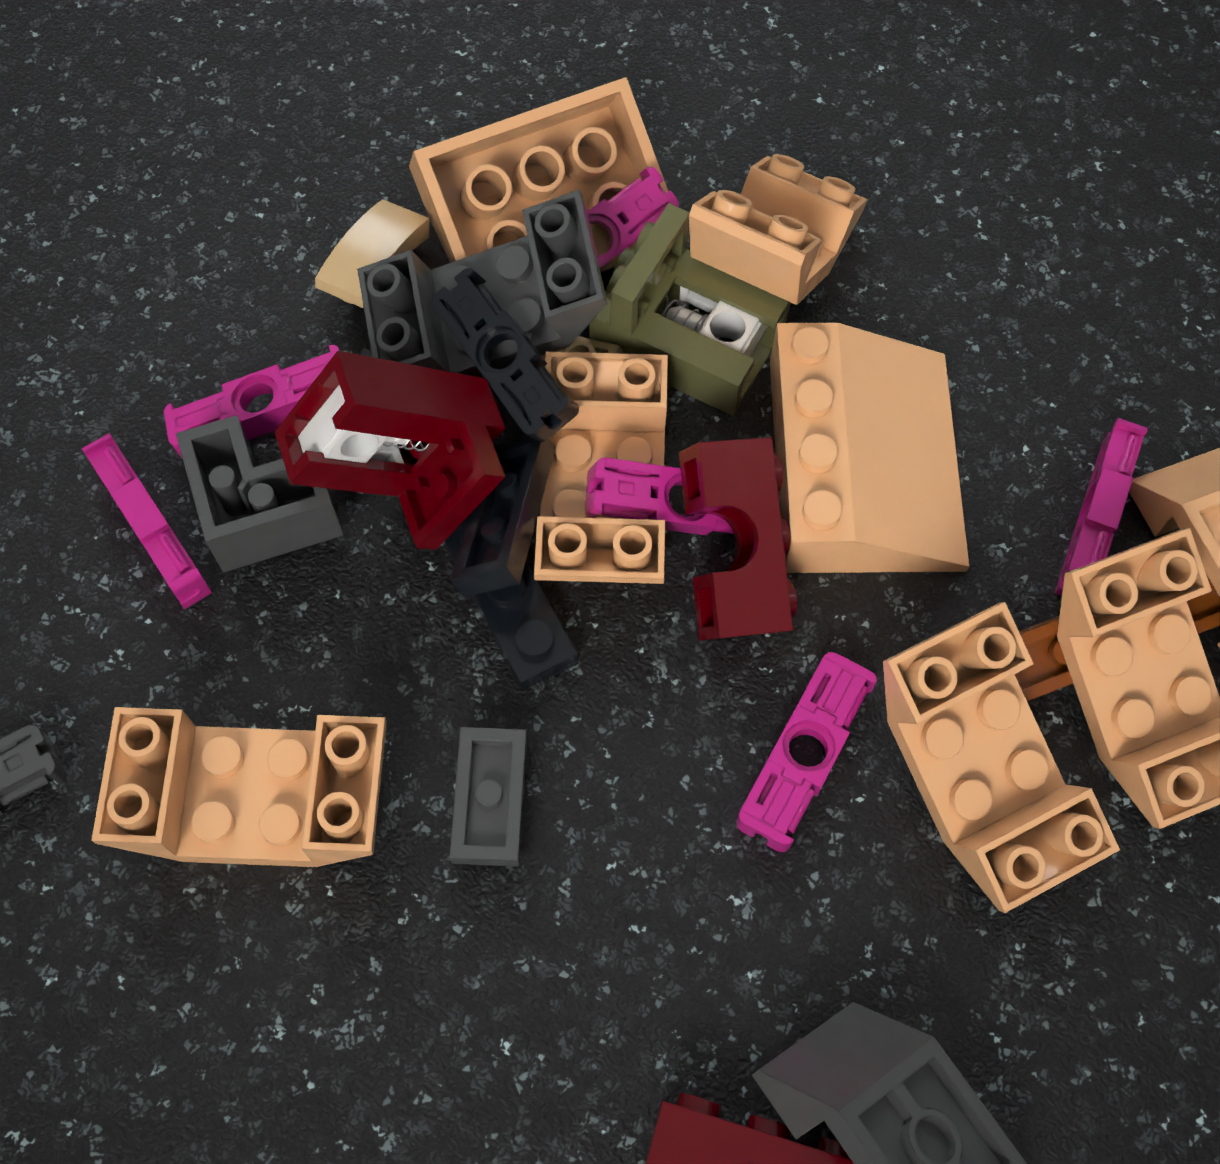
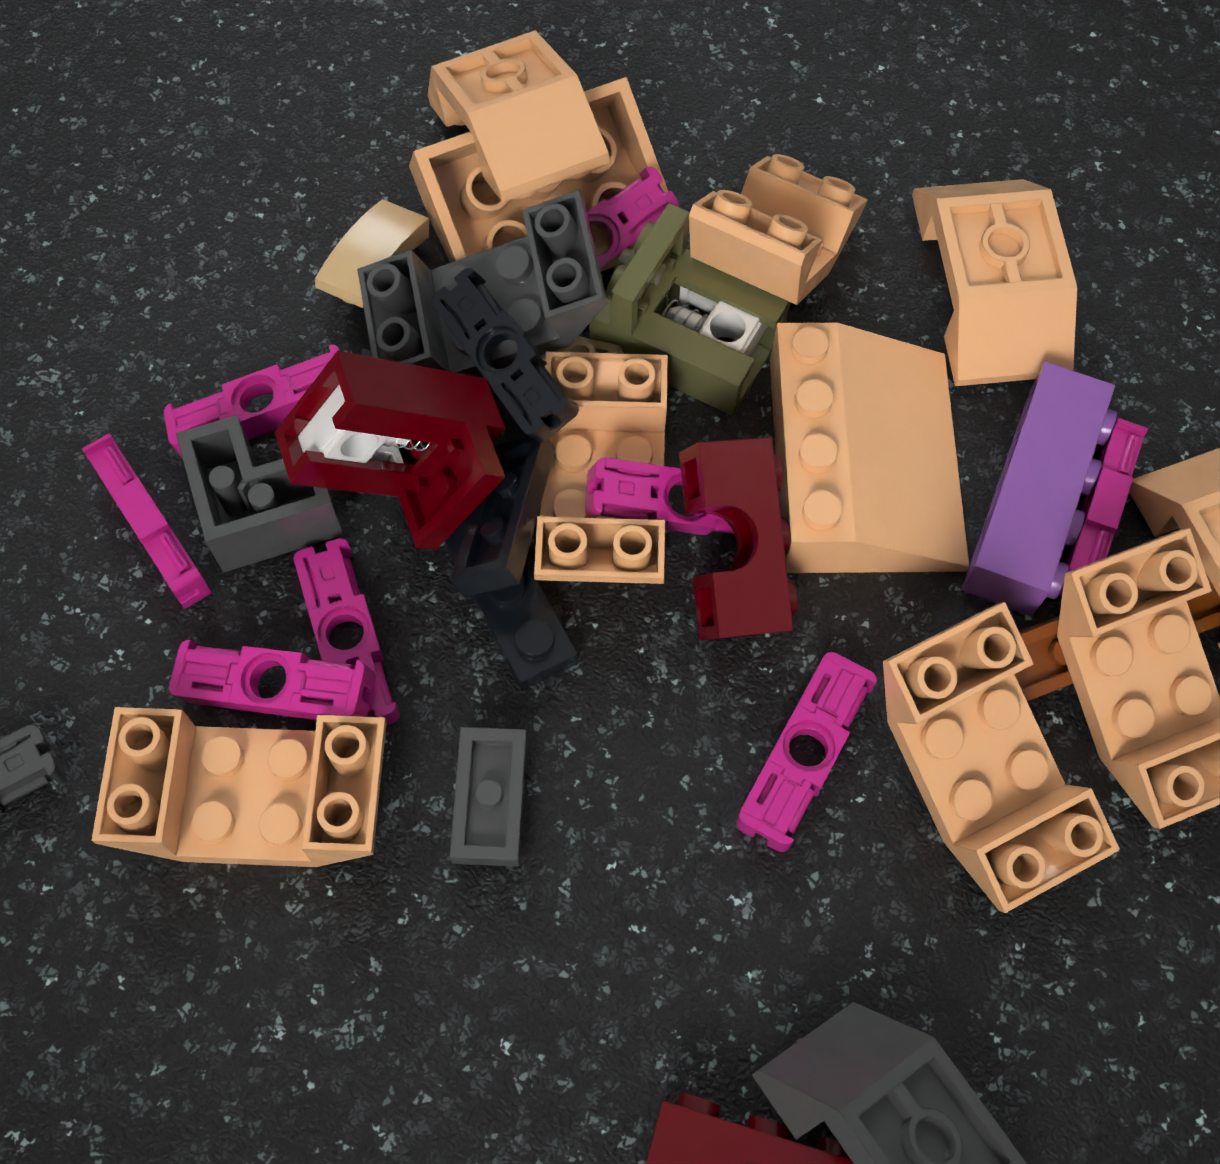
(231, 681): none -> dark pink piece
(335, 598): none -> dark pink piece
(523, 114): none -> light nougat slope
(1004, 278): none -> light nougat slope
(1040, 490): none -> medium lavender brick

